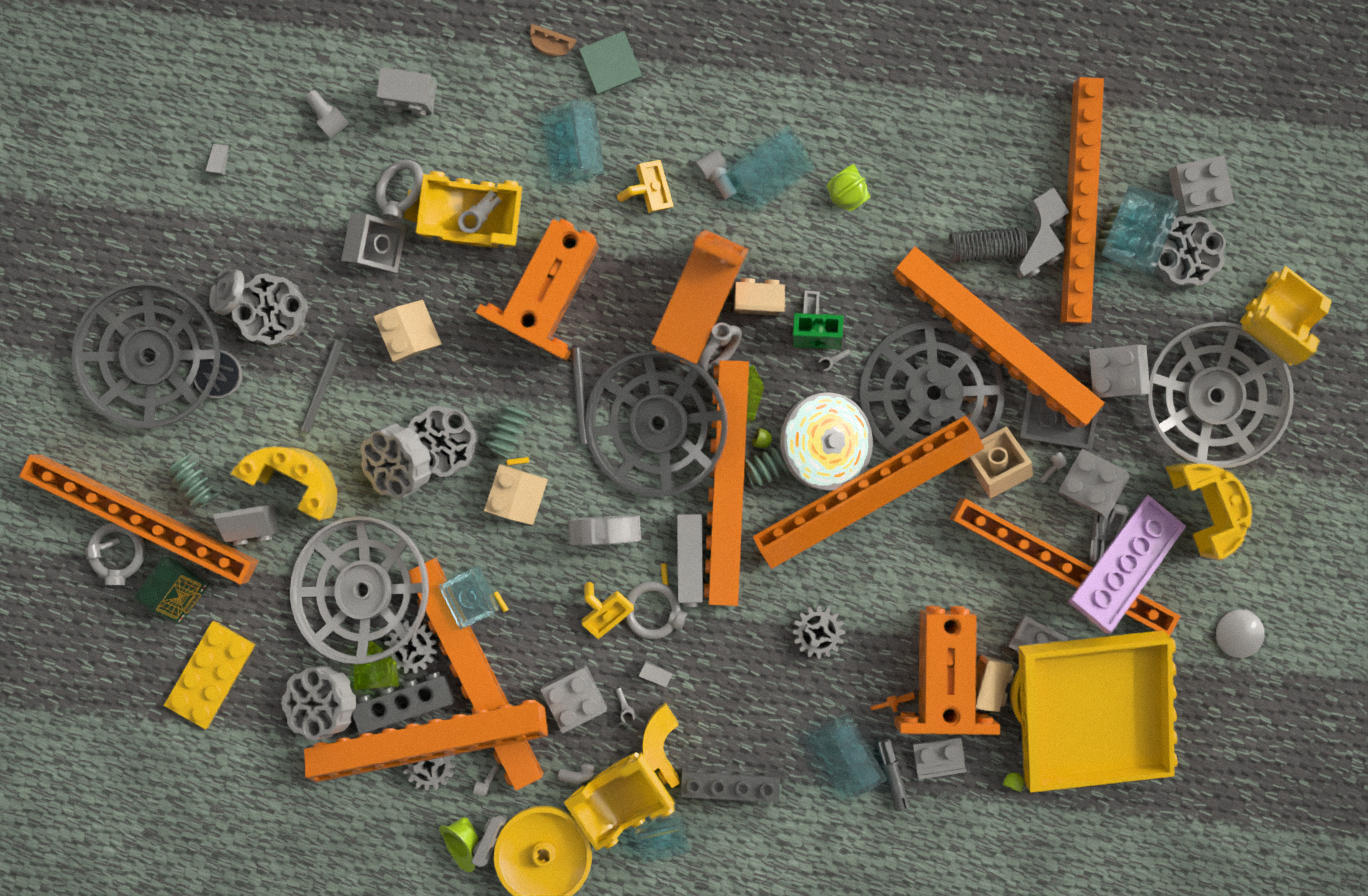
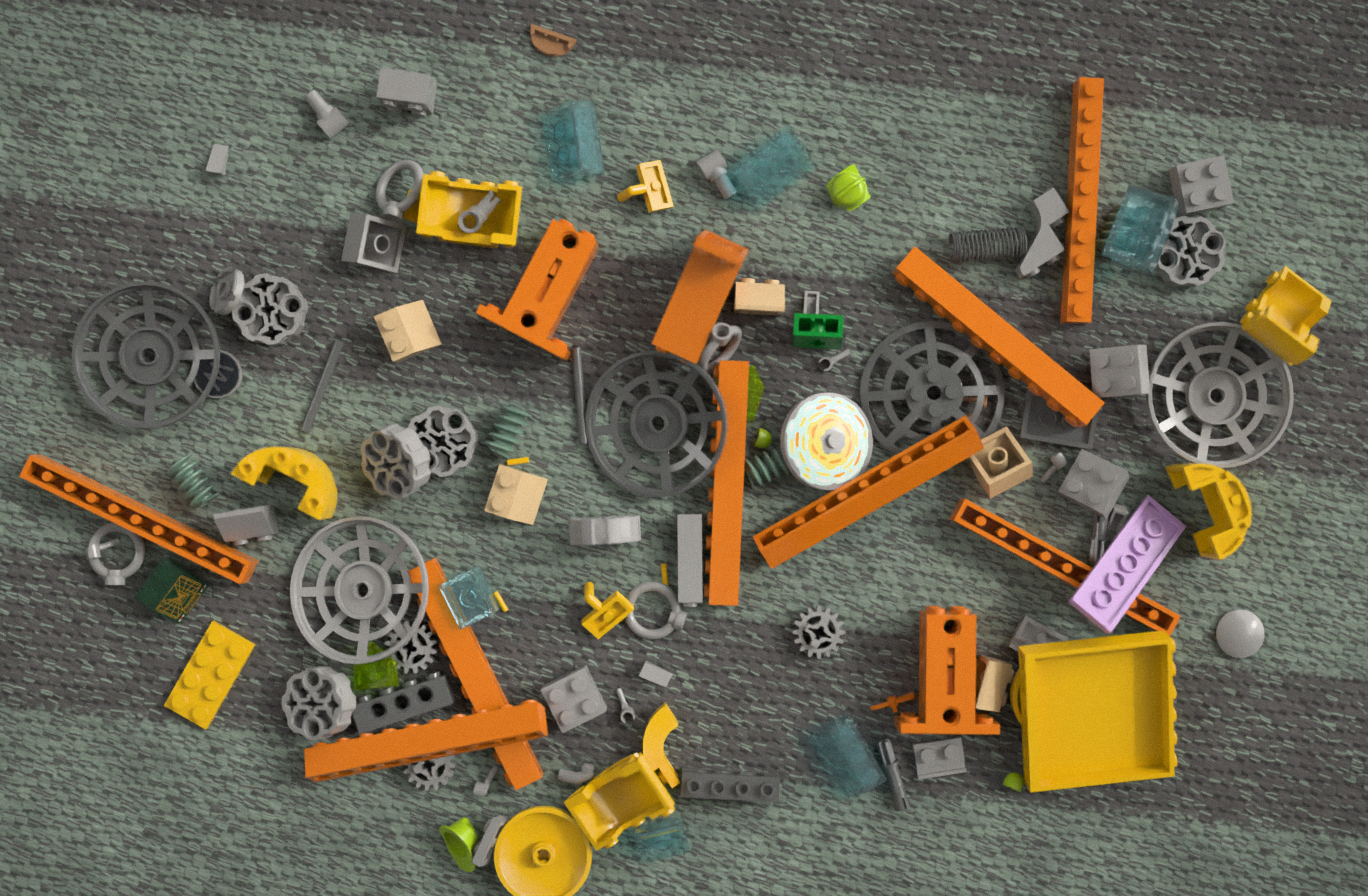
(610, 63): sand green tile -> none

